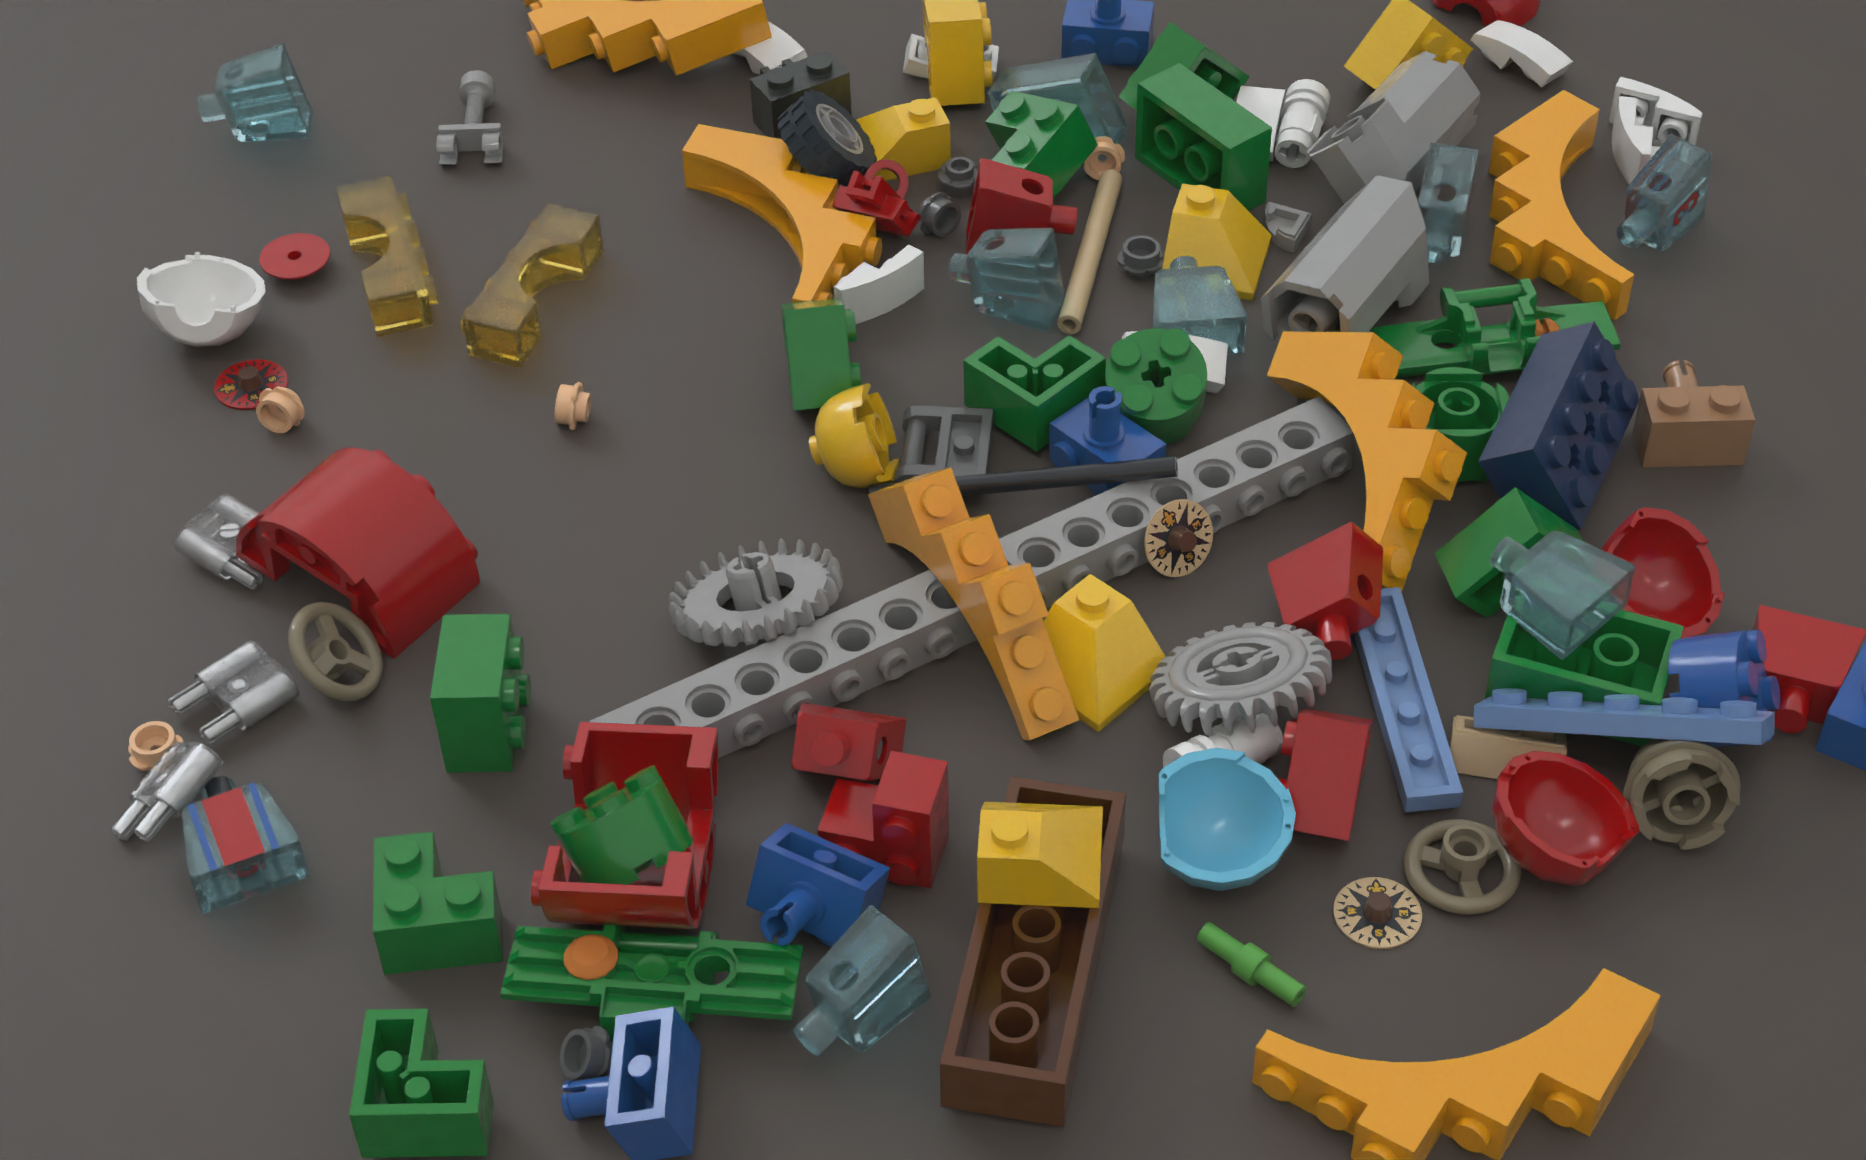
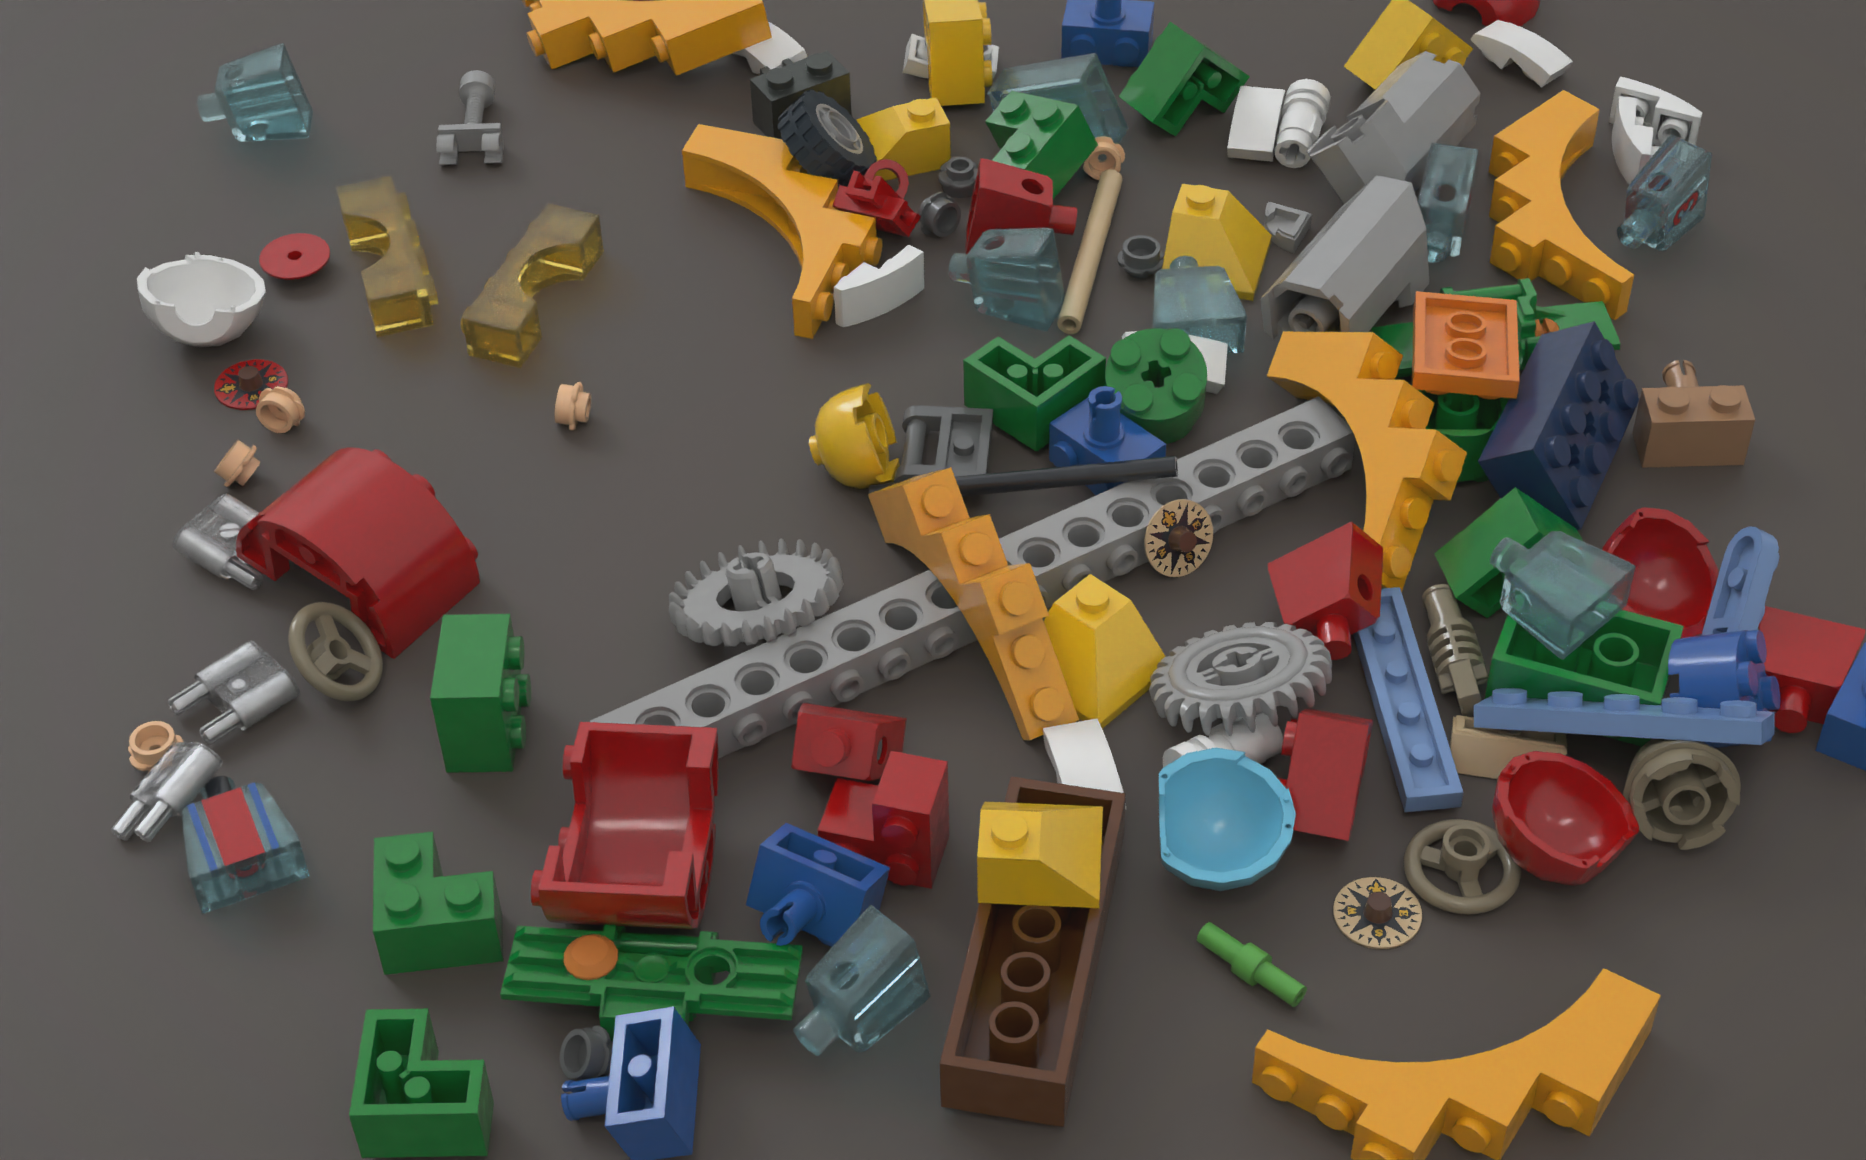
(238, 464): none -> light nougat plate
(623, 830): green brick -> none
(818, 351): green brick -> none
(1082, 755): none -> white slope
(1201, 136): green brick -> none
(1454, 648): none -> dark tan hinge
(1465, 345): none -> orange plate
(1743, 582): none -> medium blue plate

